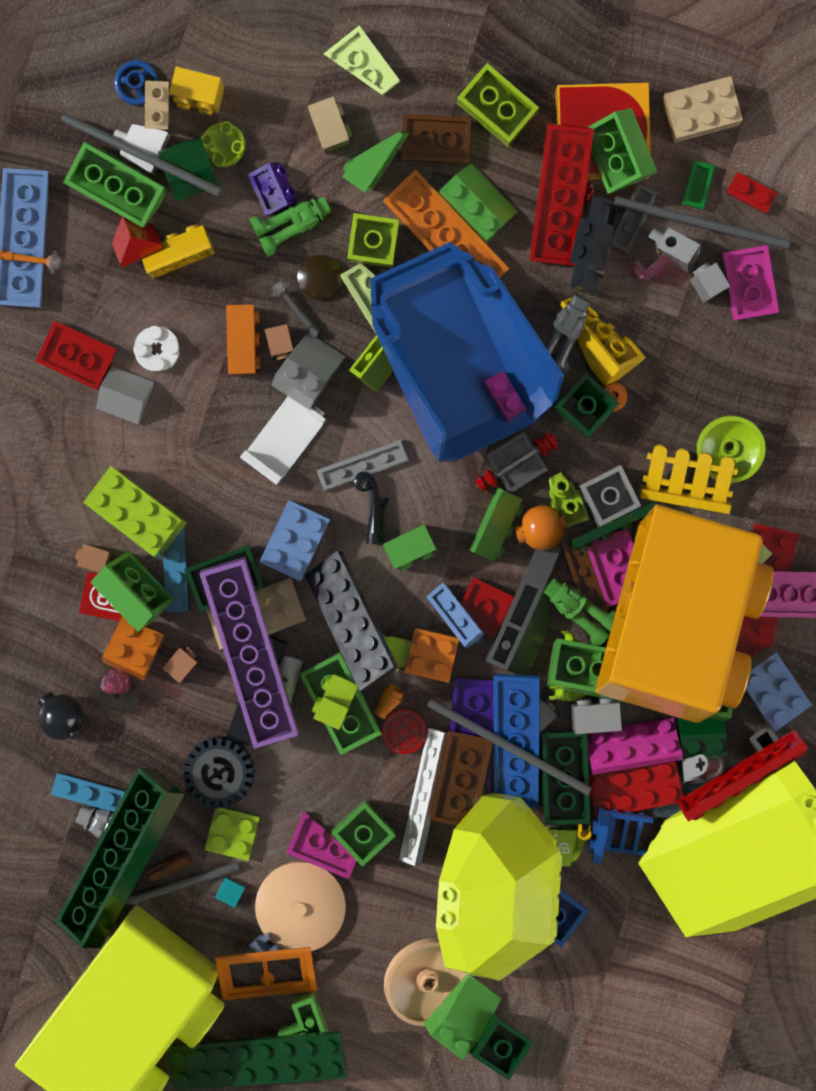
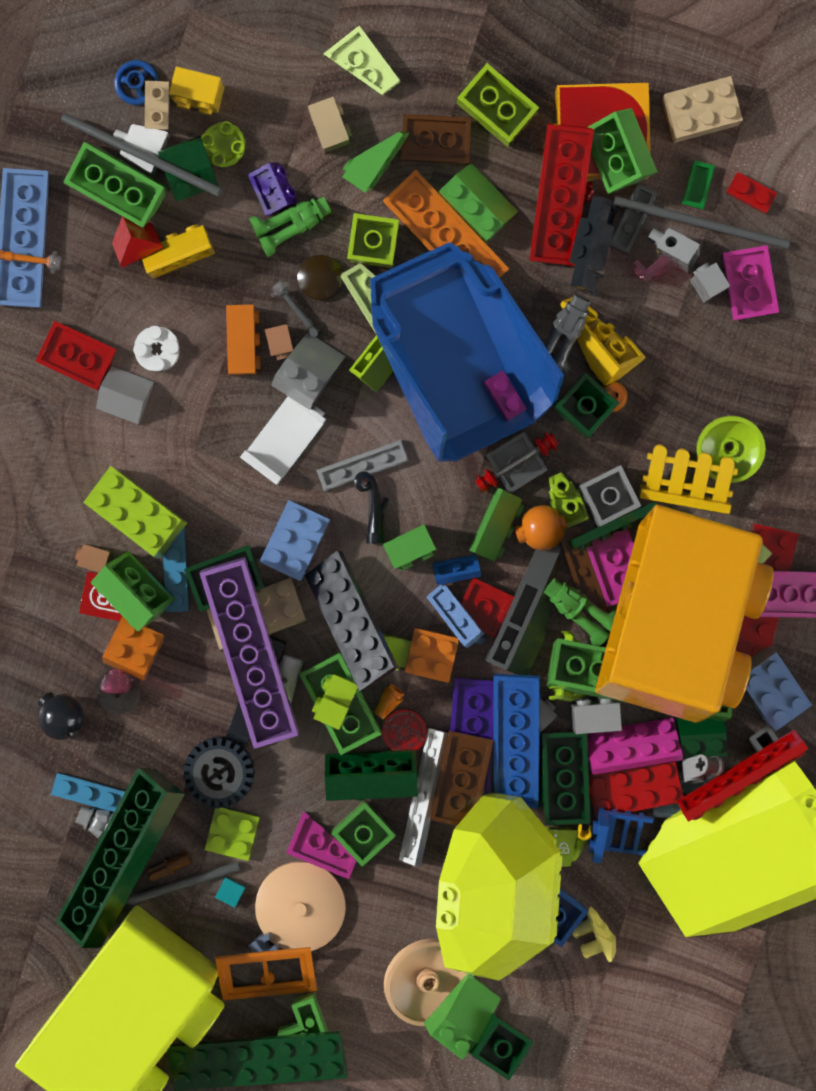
(181, 663): nougat brick -> none
(370, 775): none -> dark green brick
(456, 569): none -> blue plate
(510, 747): dark grey piece -> none
(605, 939): none -> light yellow connector

